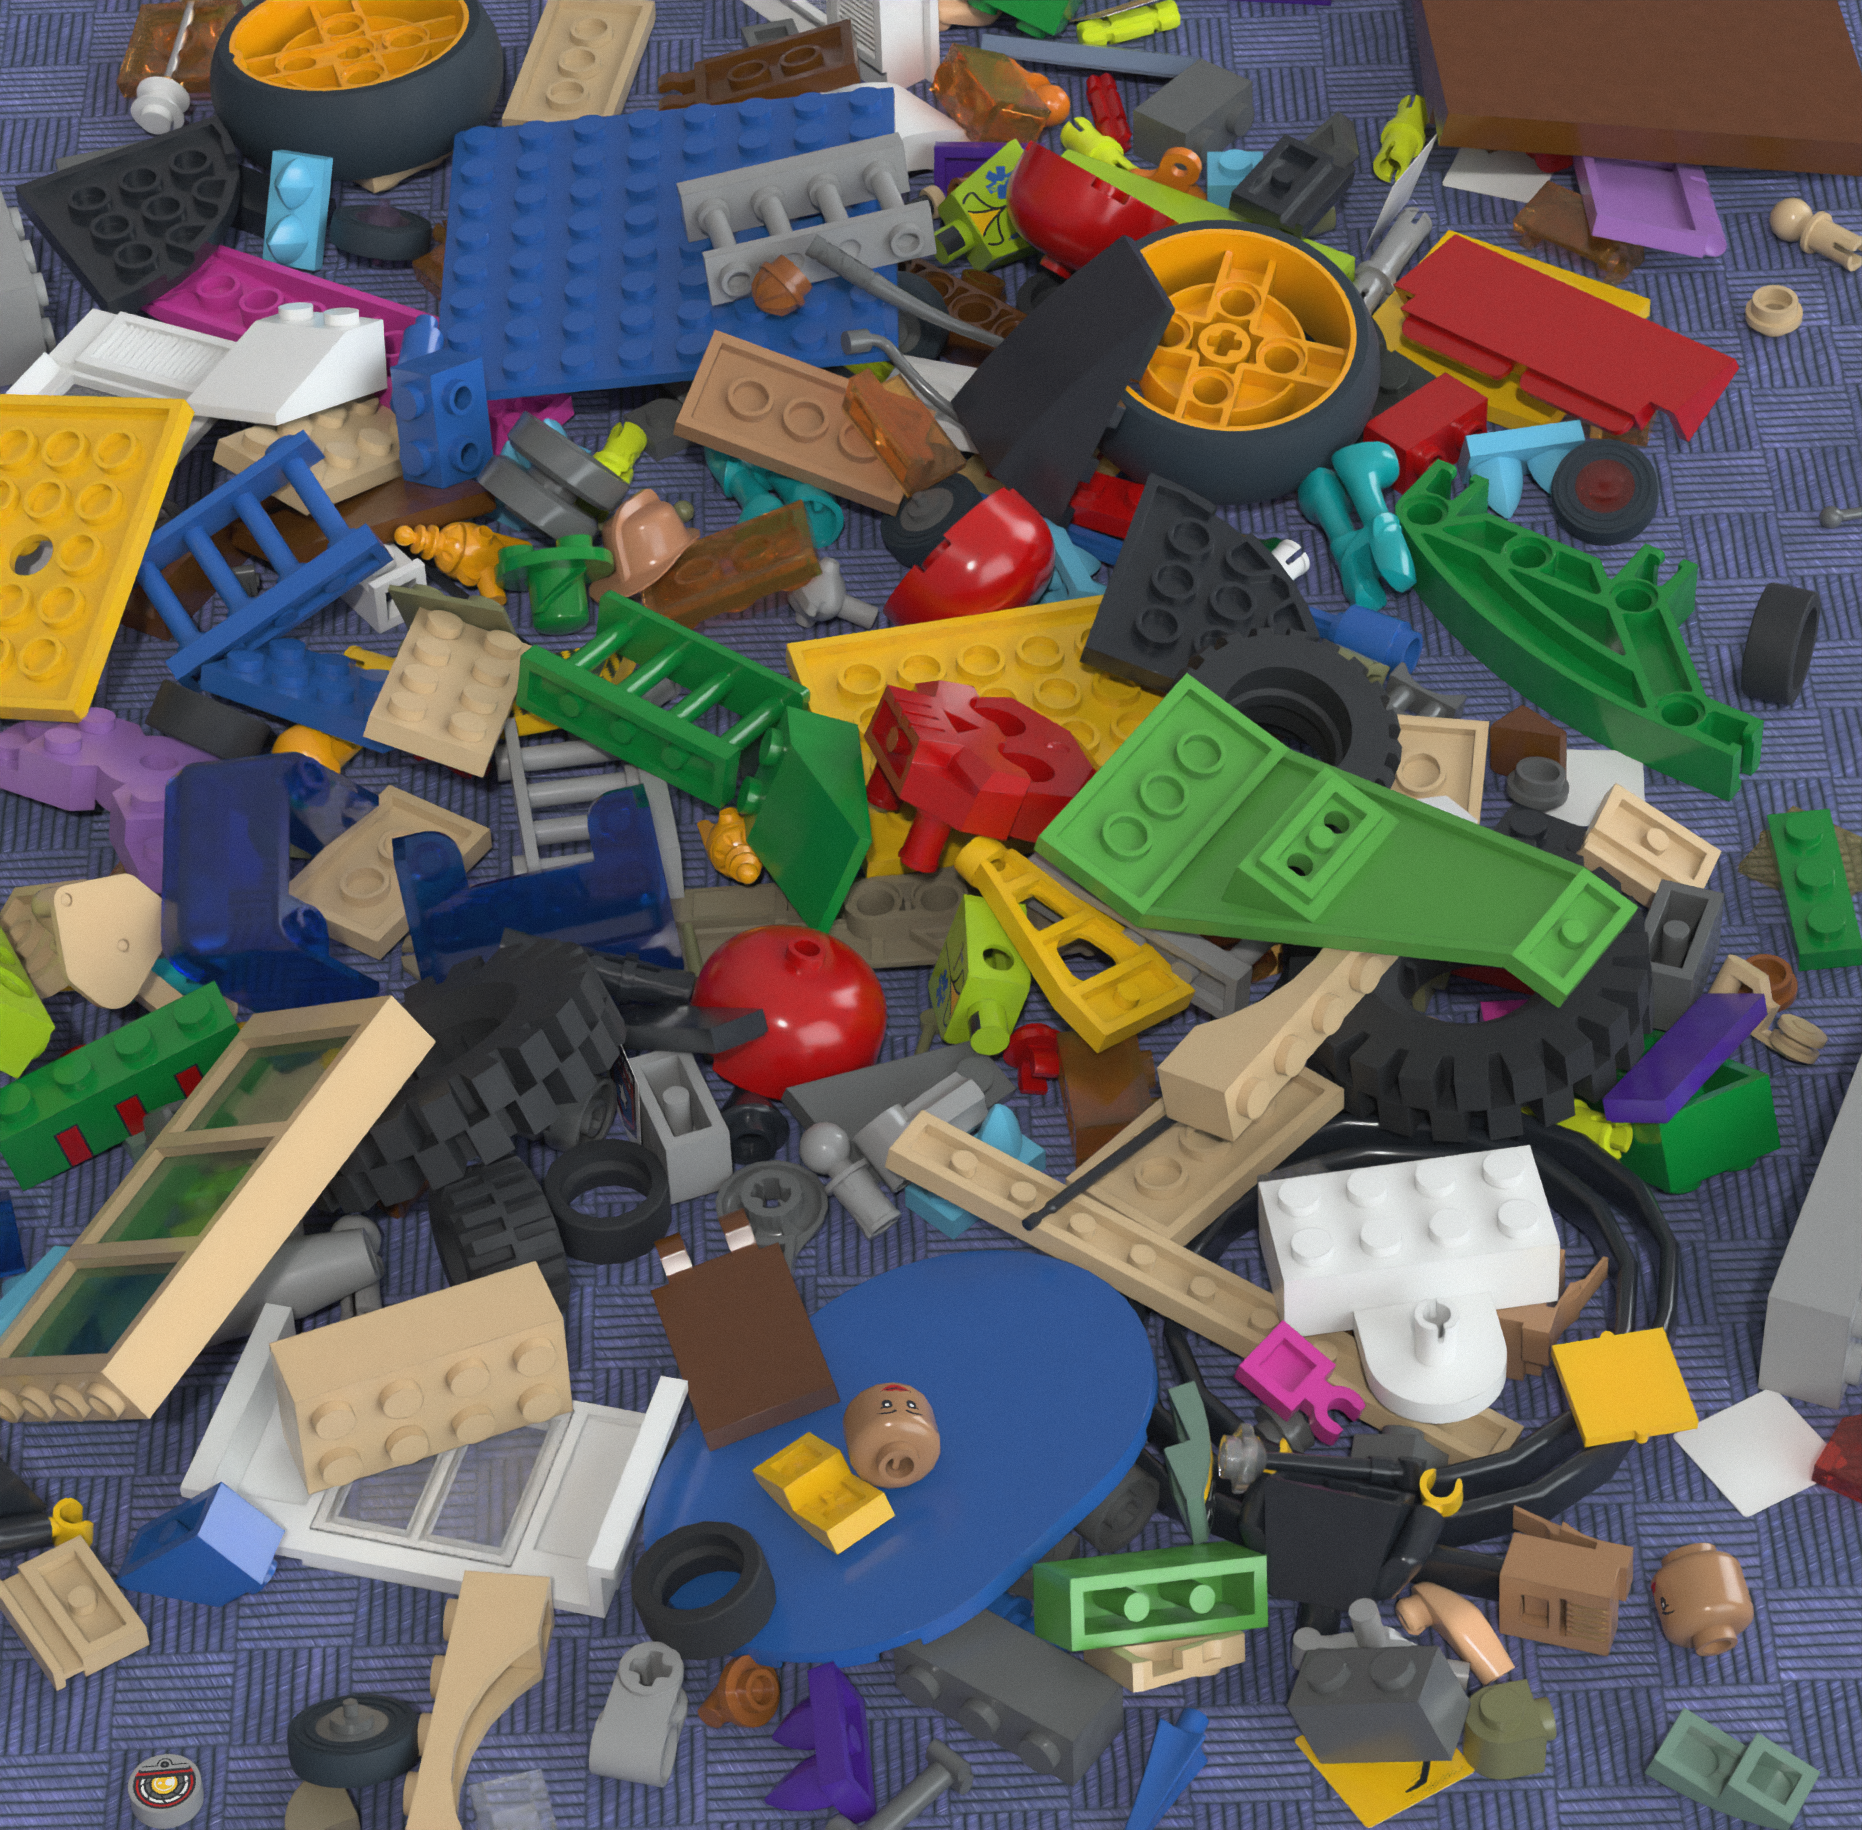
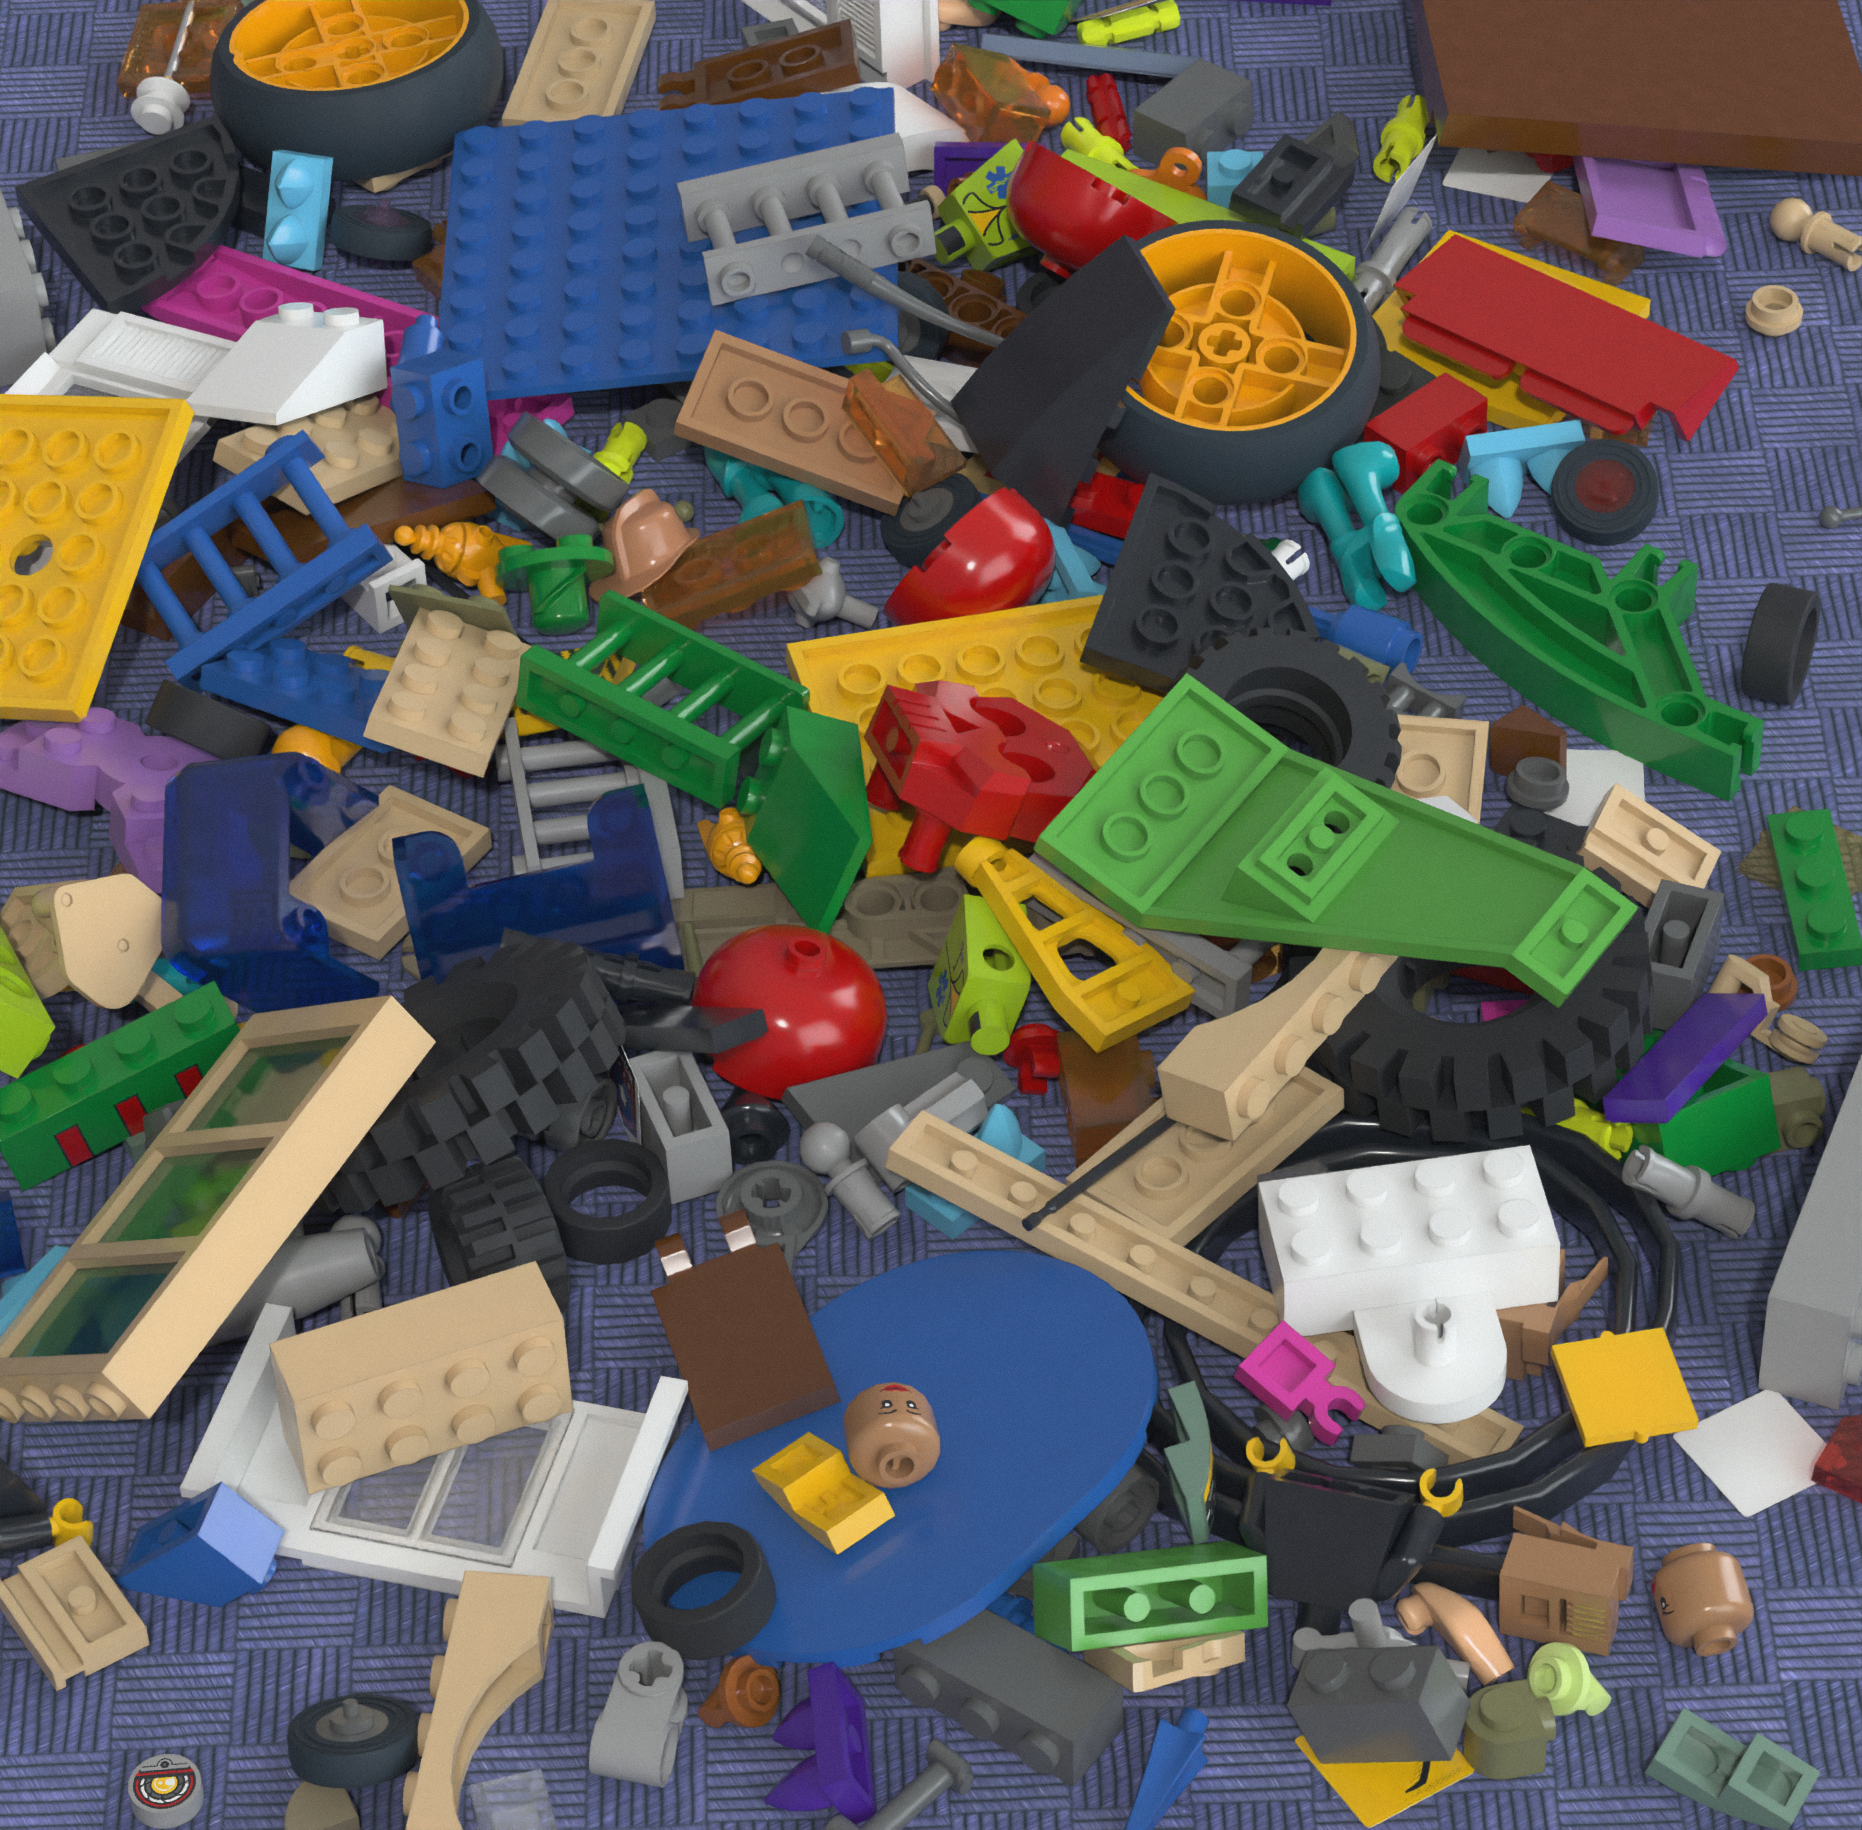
(780, 287): dark orange plate -> none
(1245, 1458): black piece -> none
(1565, 1679): none -> yellowish green plate
(1688, 1192): none -> light grey pin
(1797, 1107): none -> olive plate

